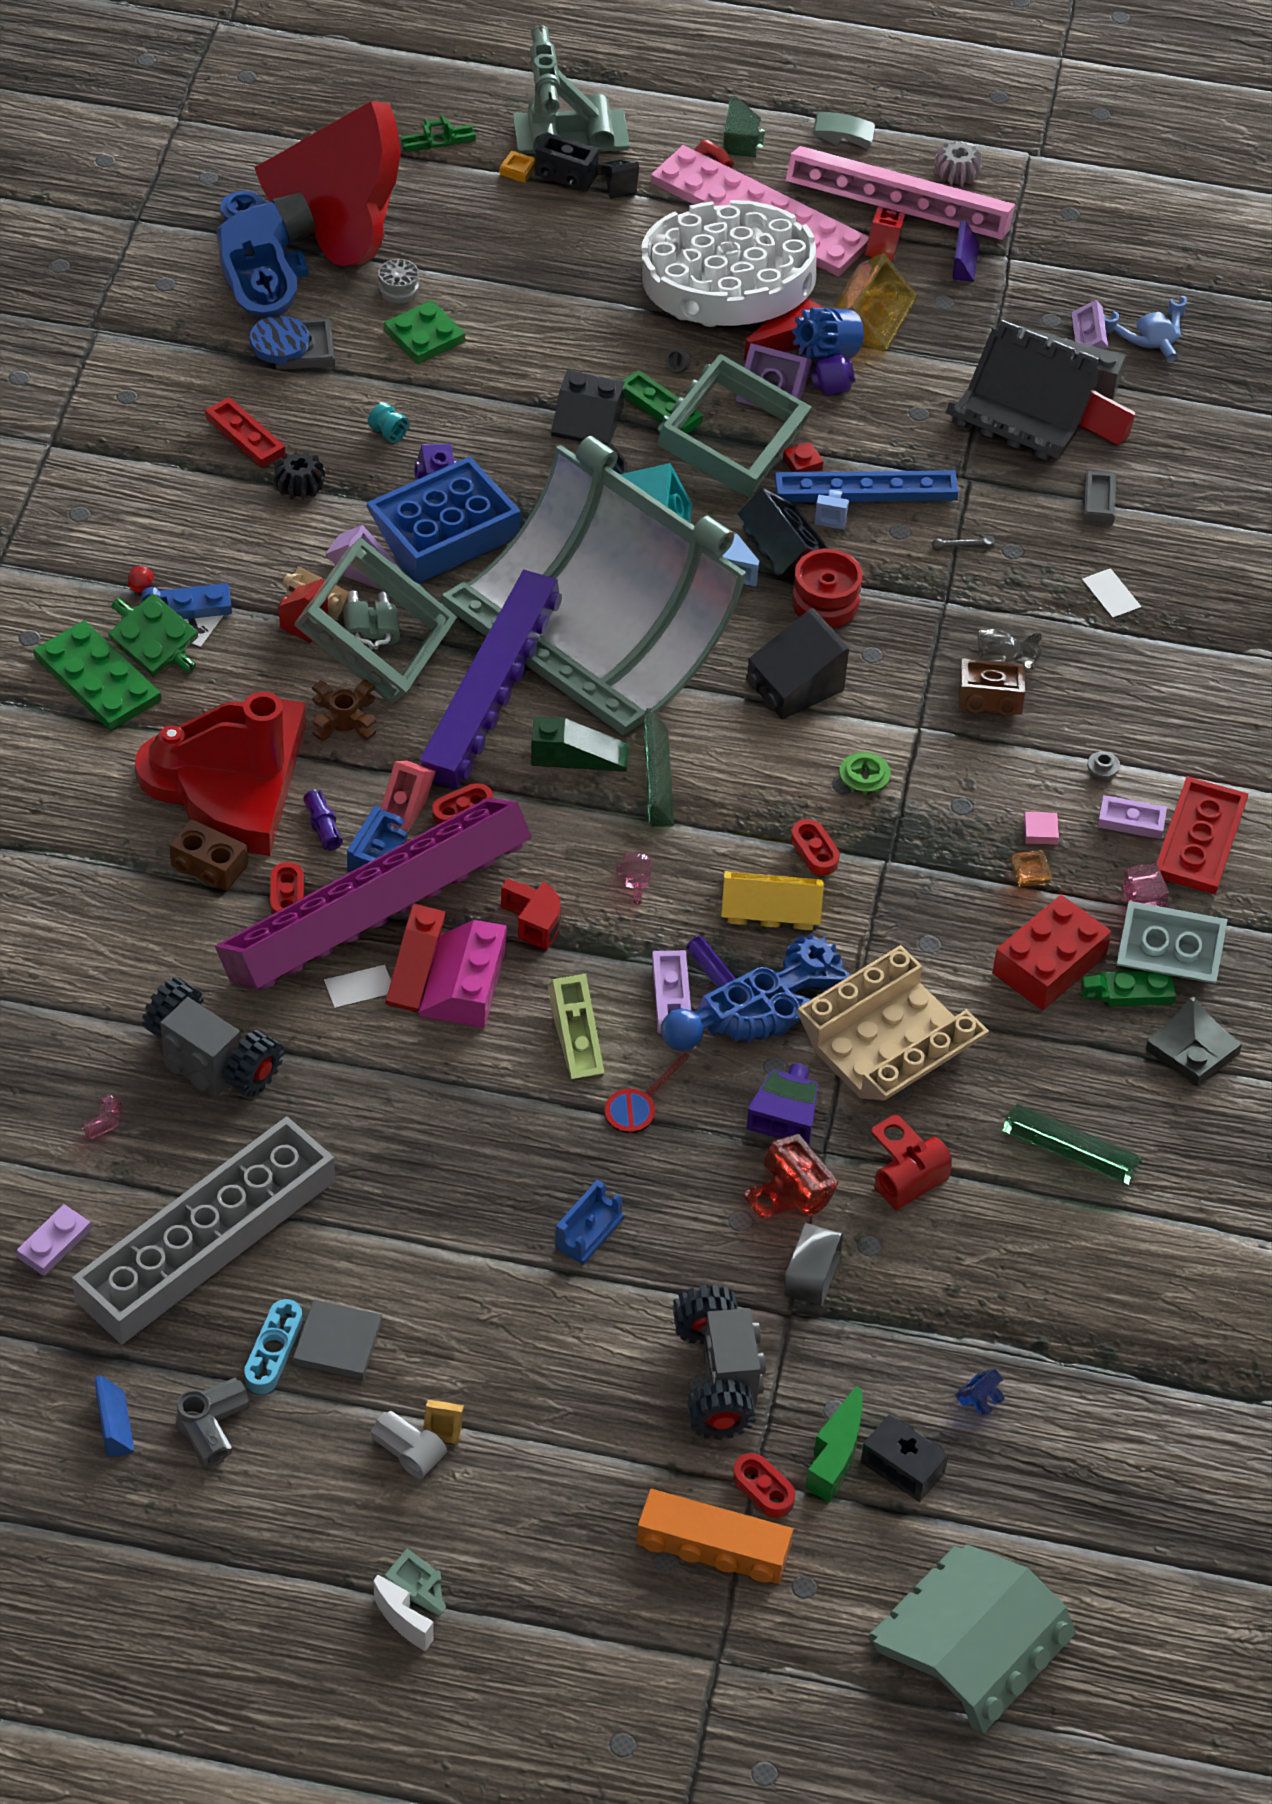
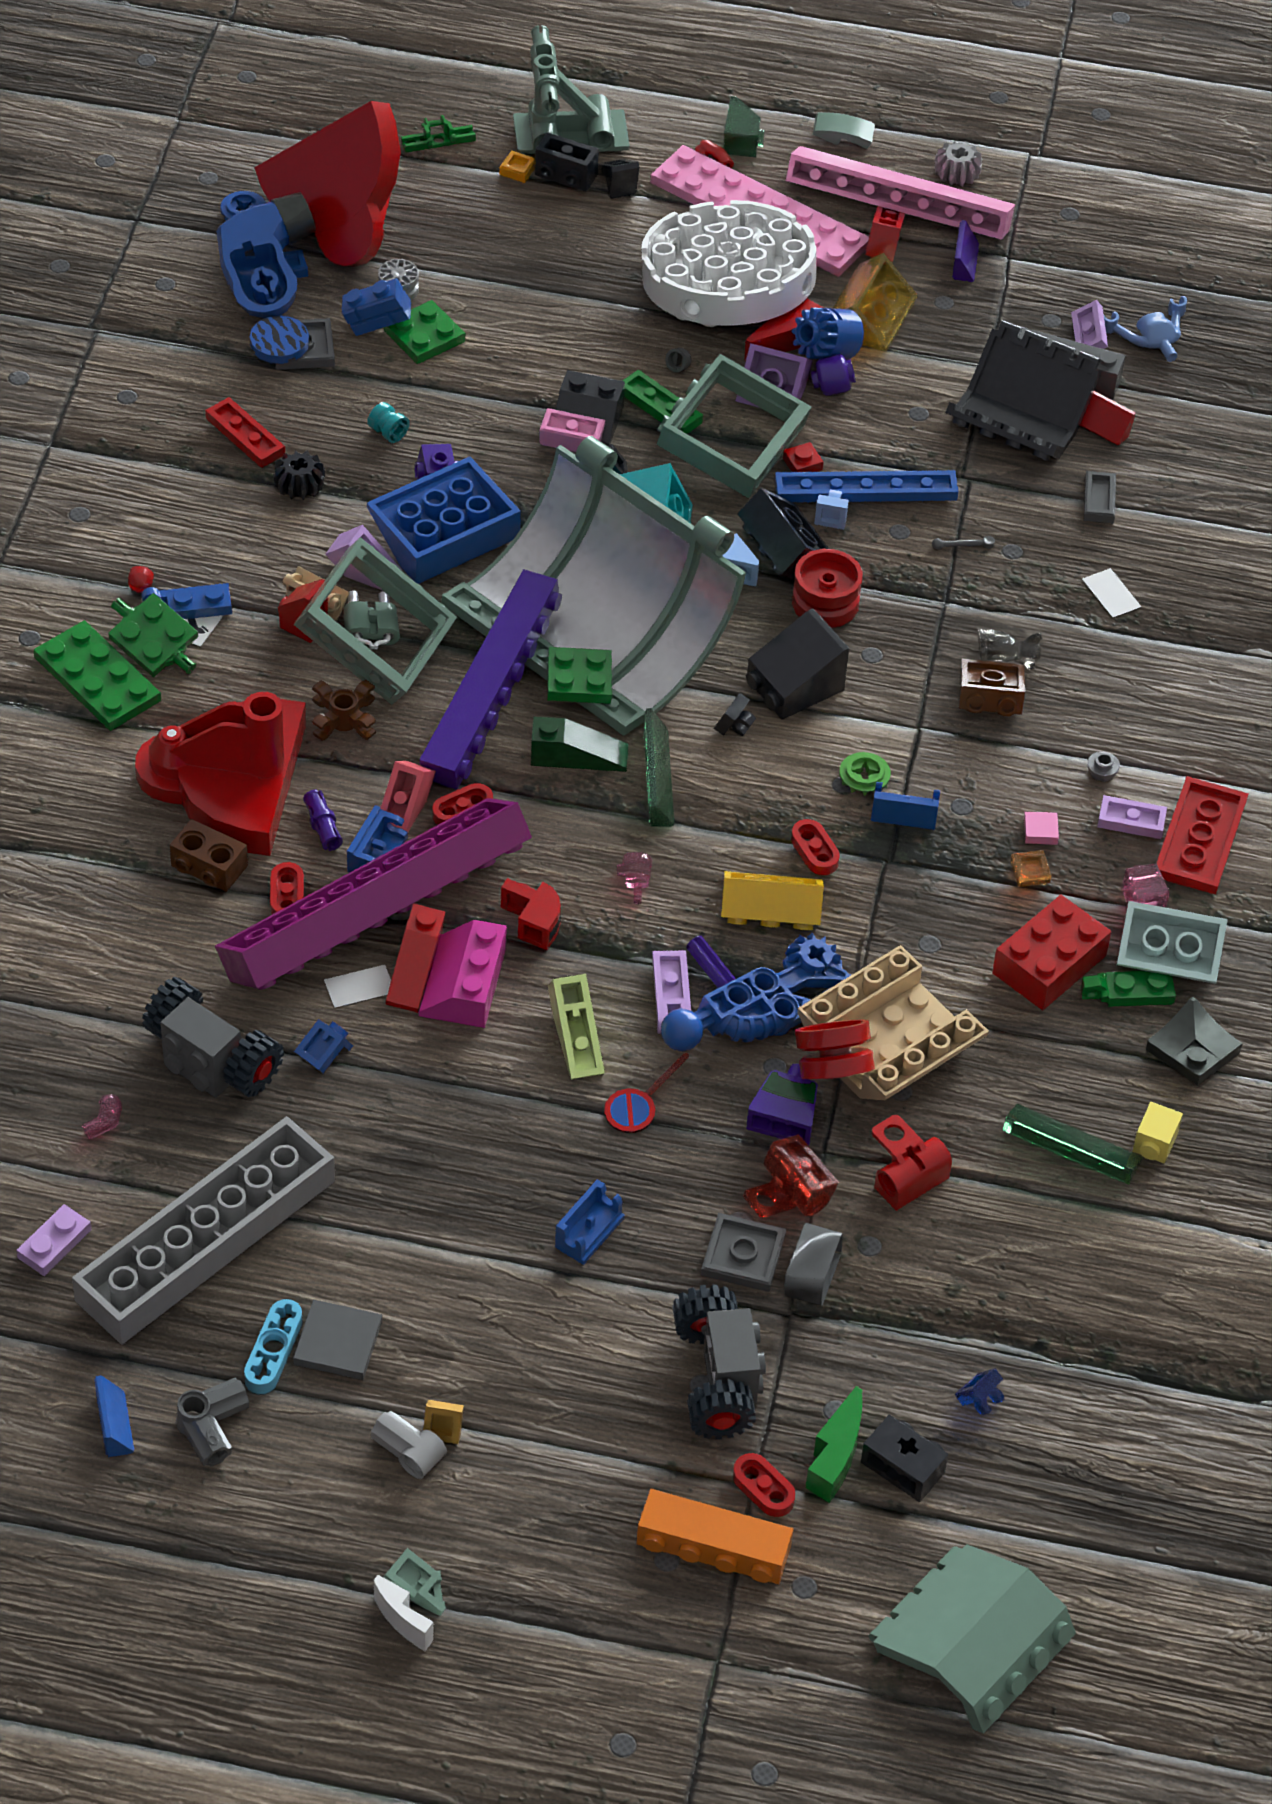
(323, 1044): none -> blue bracket
(376, 306): none -> blue brick
(568, 429): none -> bright pink slope
(579, 675): none -> green plate
(735, 717): none -> black tile
(743, 1252): none -> dark grey tile
(835, 1053): none -> red wheel
(905, 809): none -> blue hinge
(1157, 1132): none -> light yellow brick

